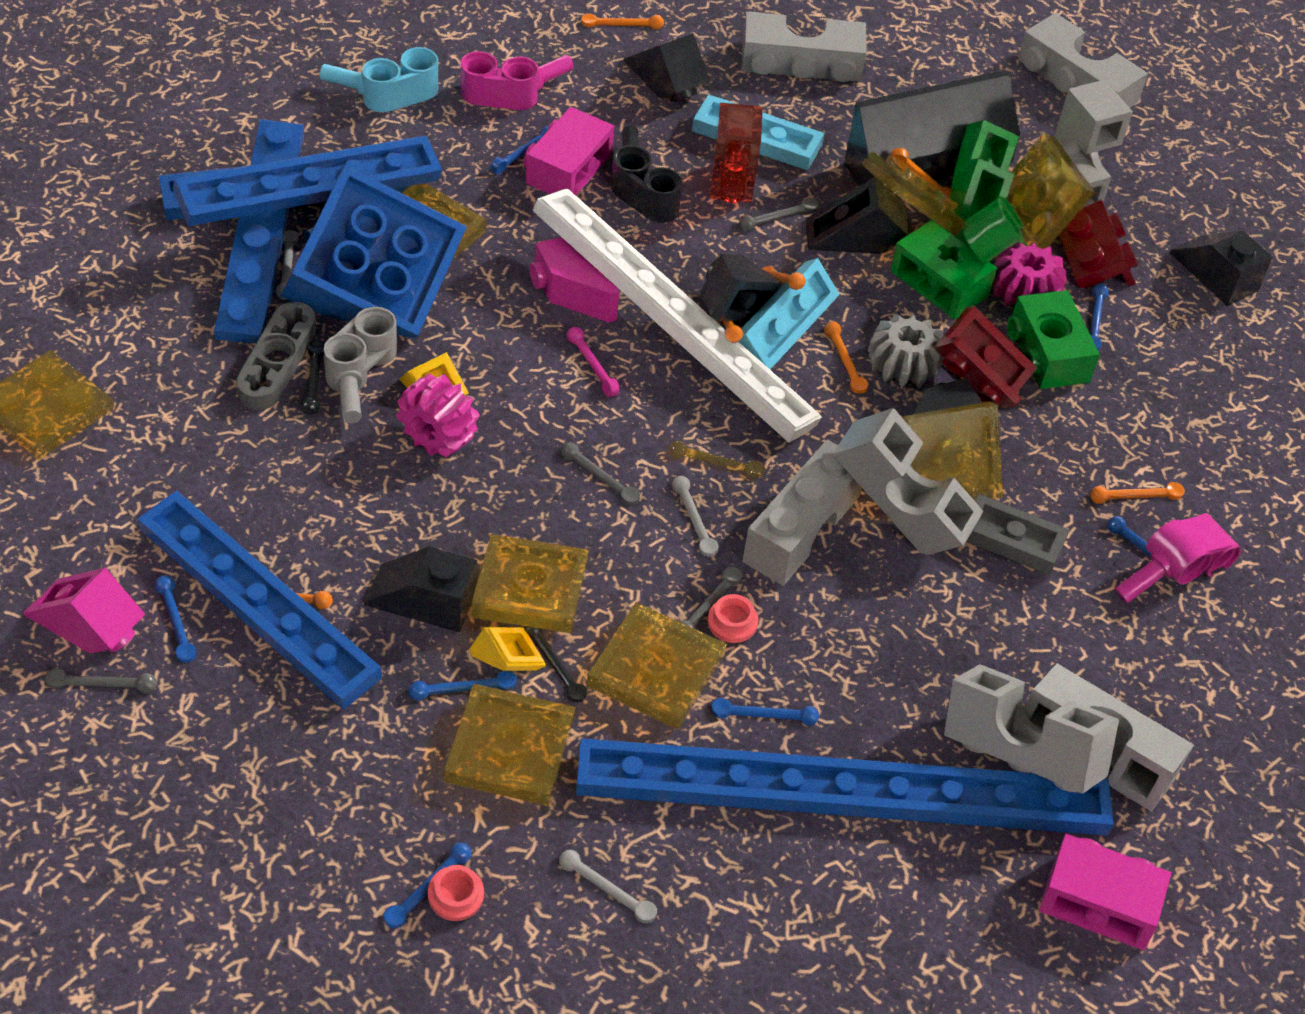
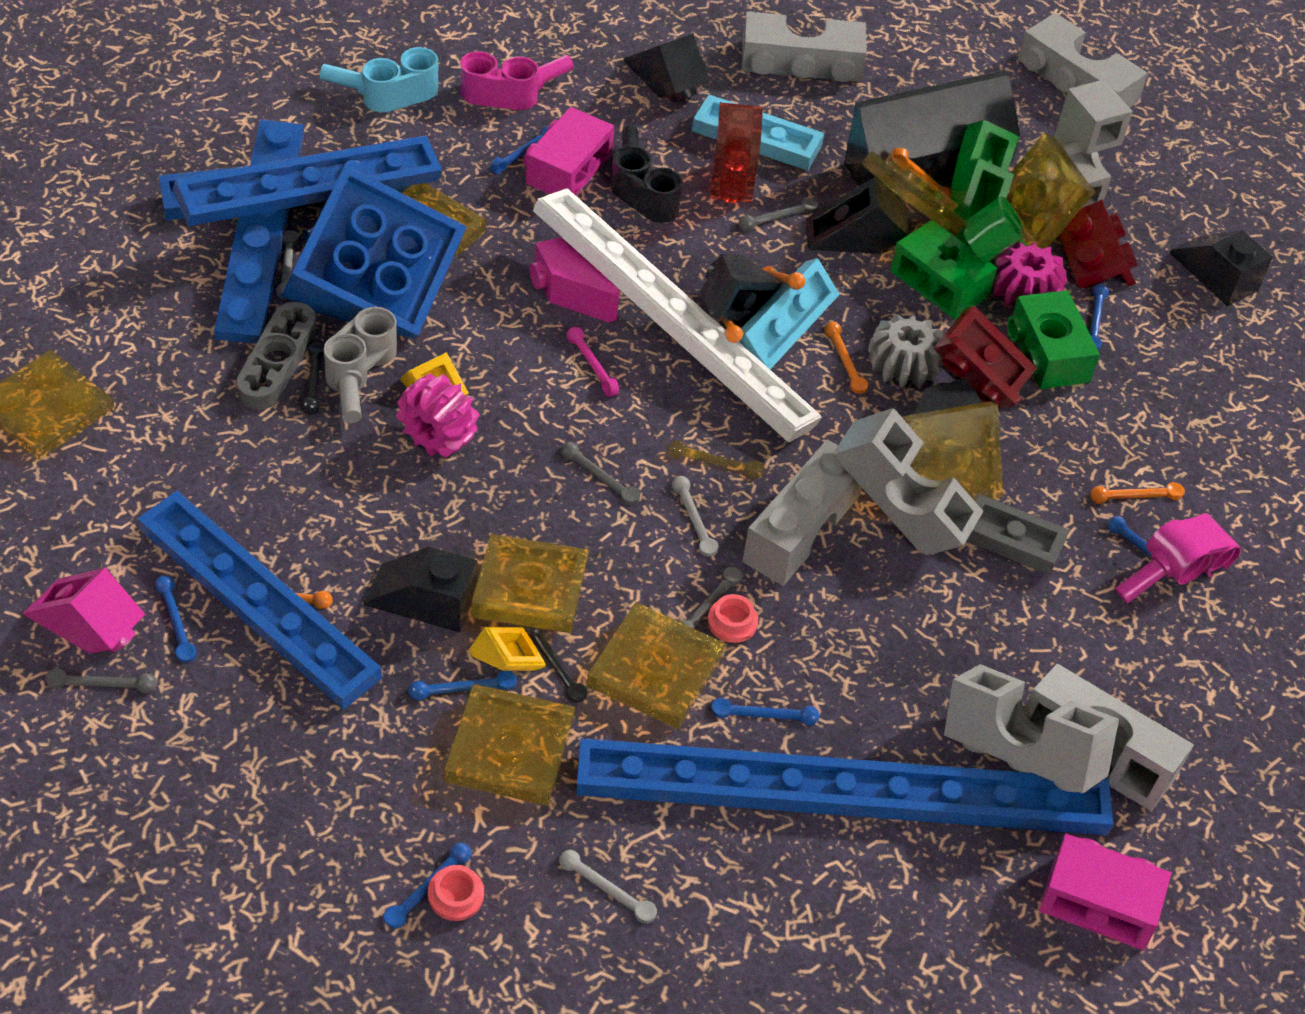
(655, 22): orange hinge -> none

